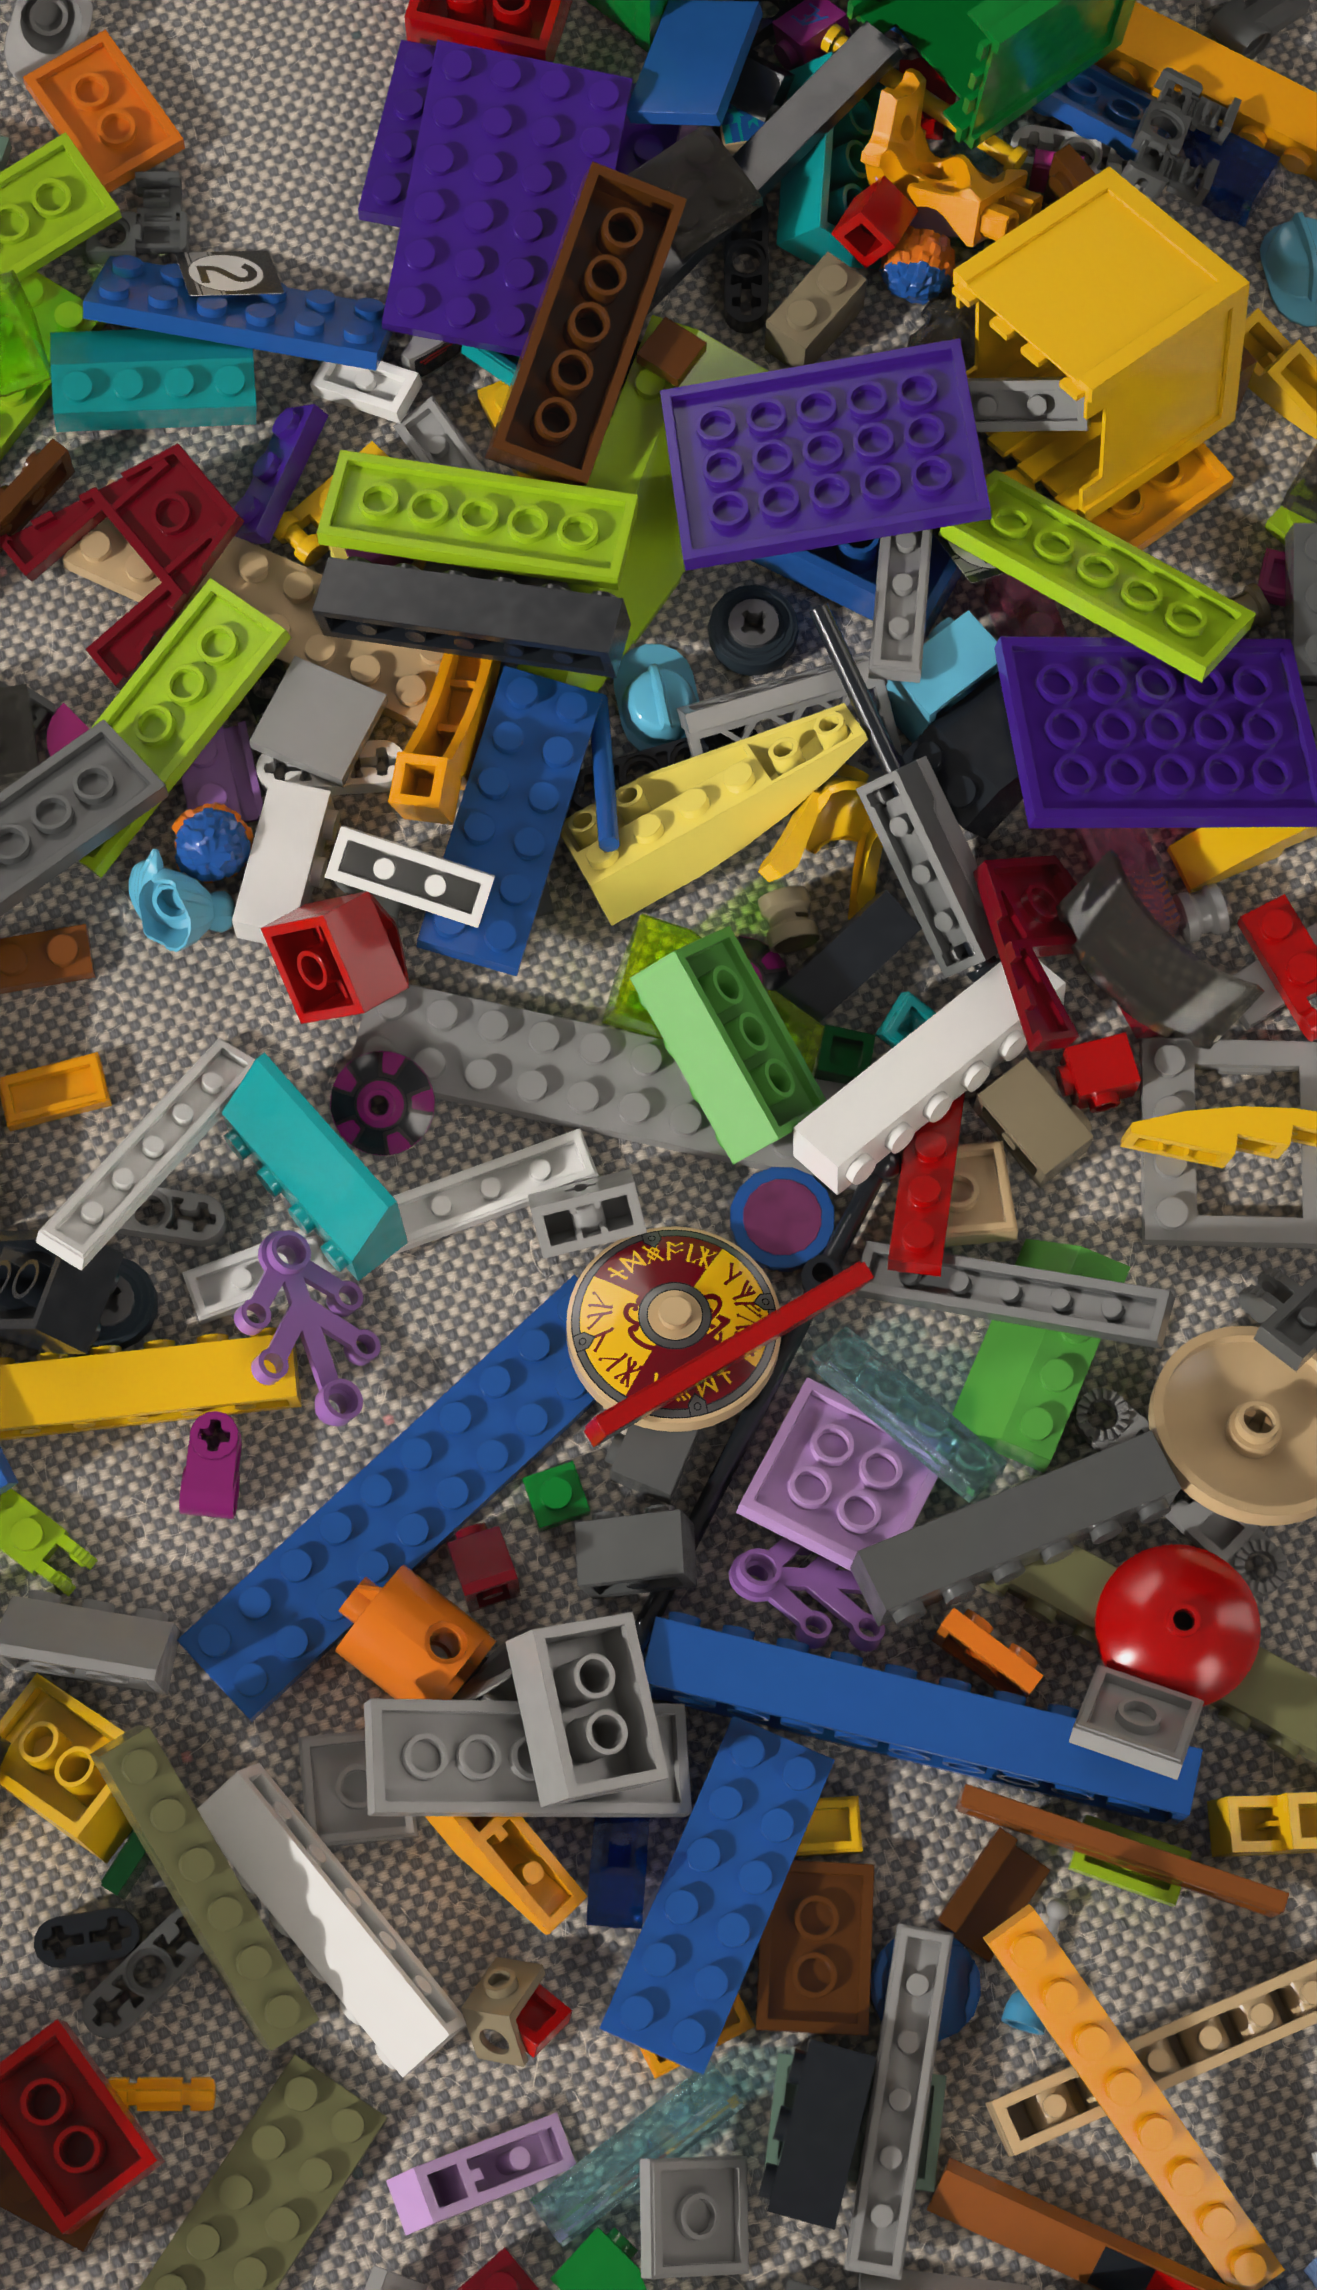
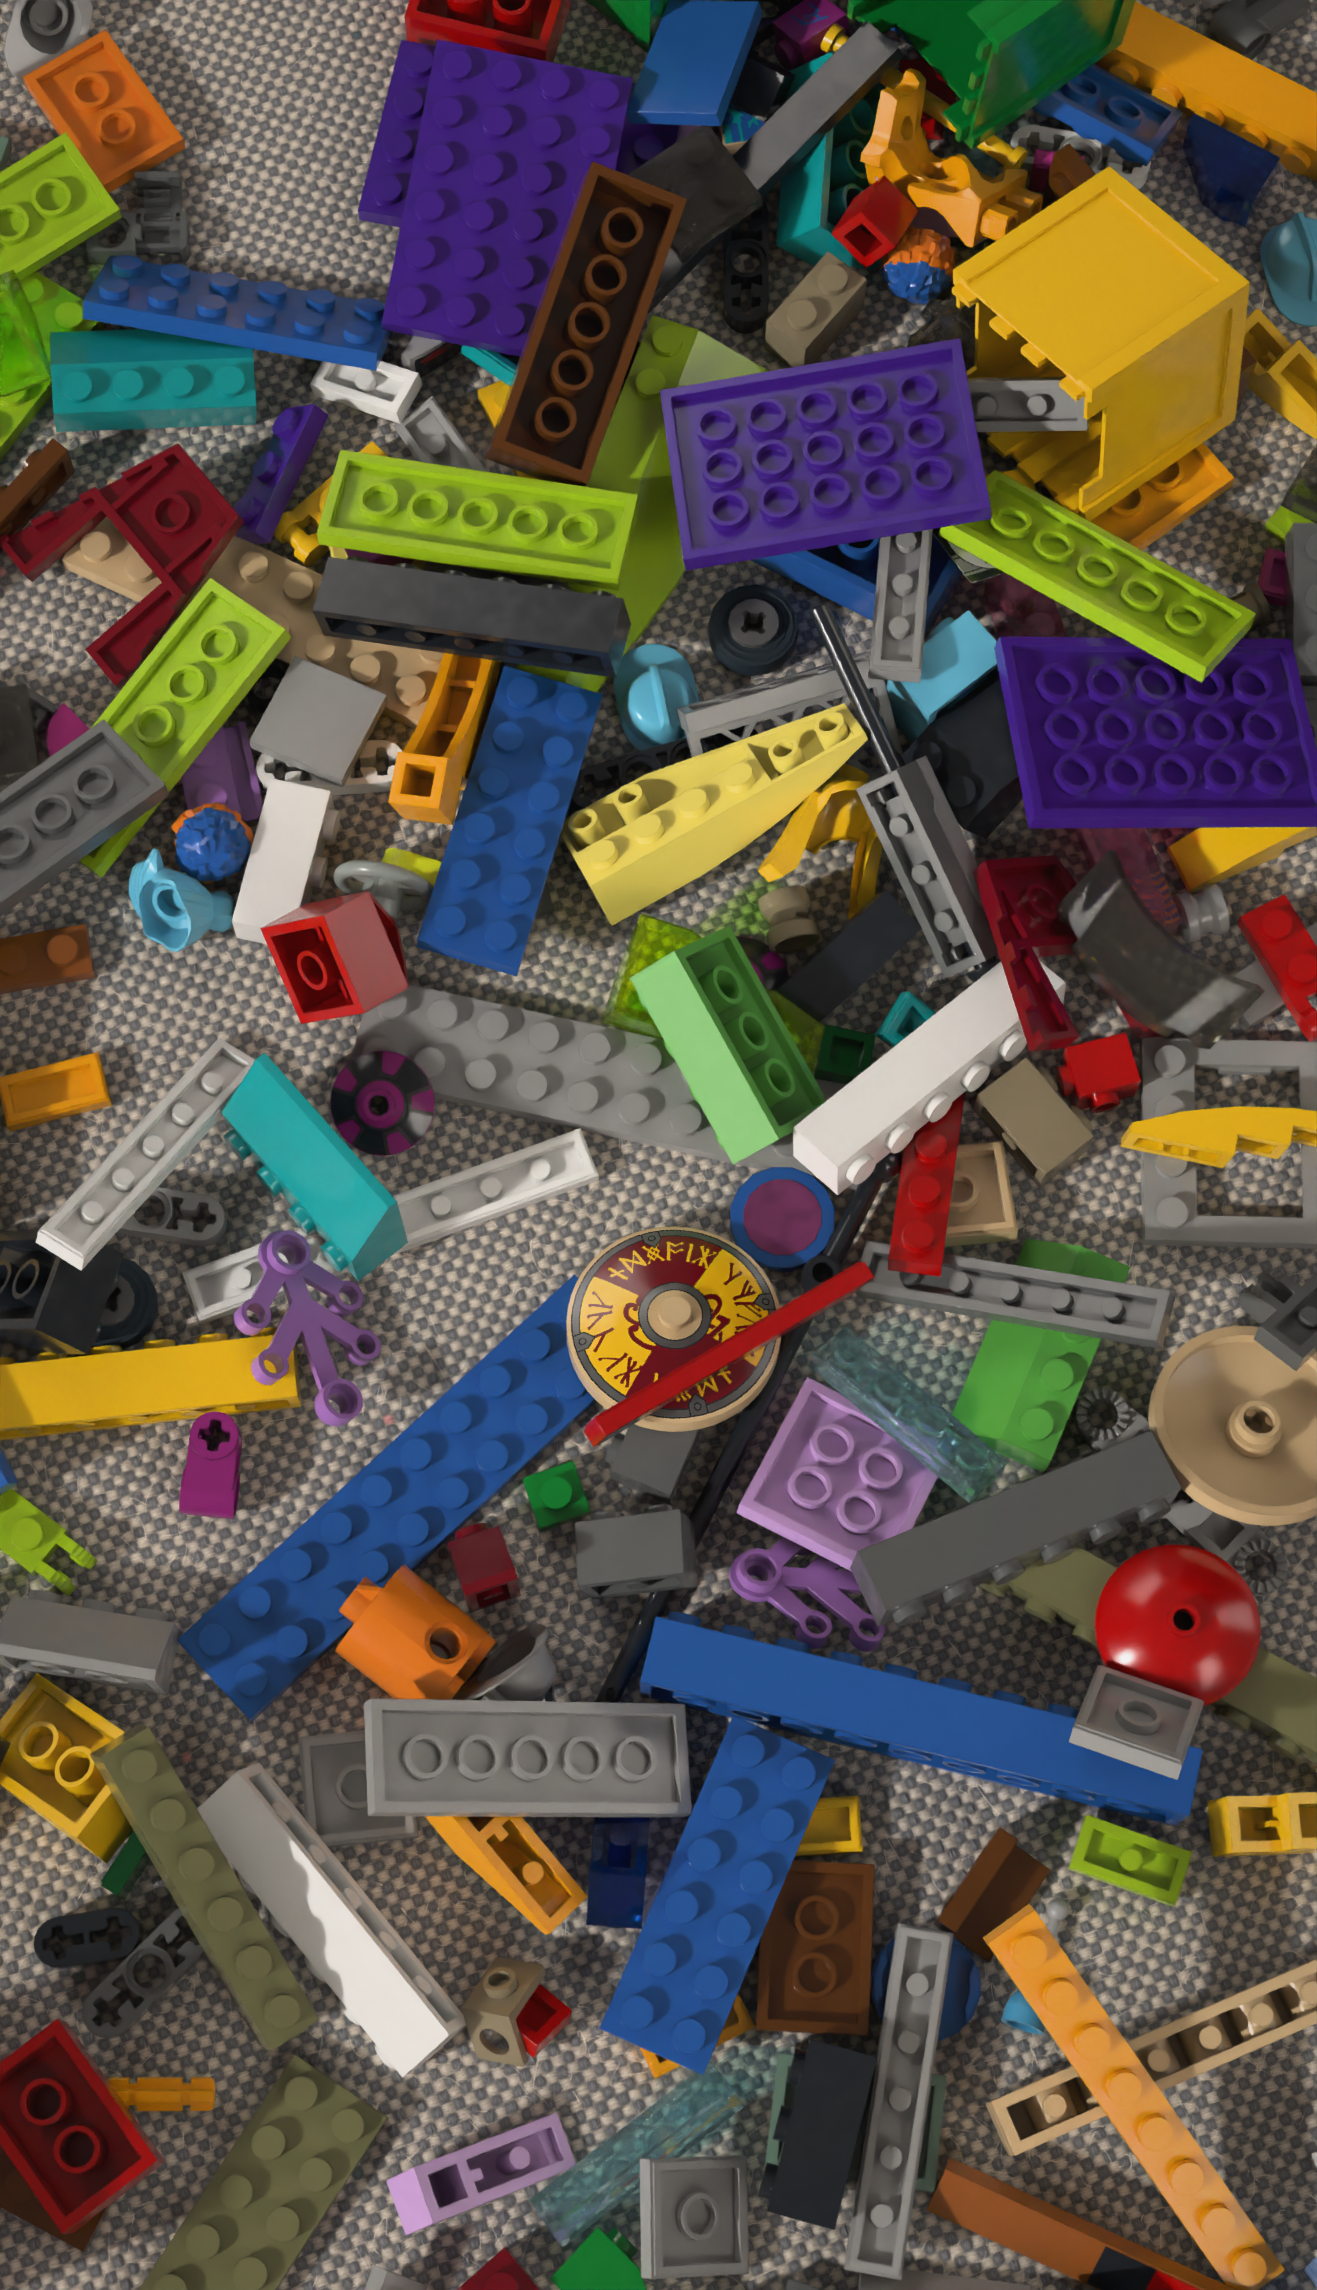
(229, 273): sticker -> none
(409, 876): white brick -> none
(586, 1709): light grey brick -> none
(587, 1213): light grey brick -> none
(604, 780): blue bar -> none
(671, 352): reddish brown tile -> none
(970, 1642): orange plate -> none
(1121, 1851): dark orange tile -> none
(1175, 113): dark grey piece -> none

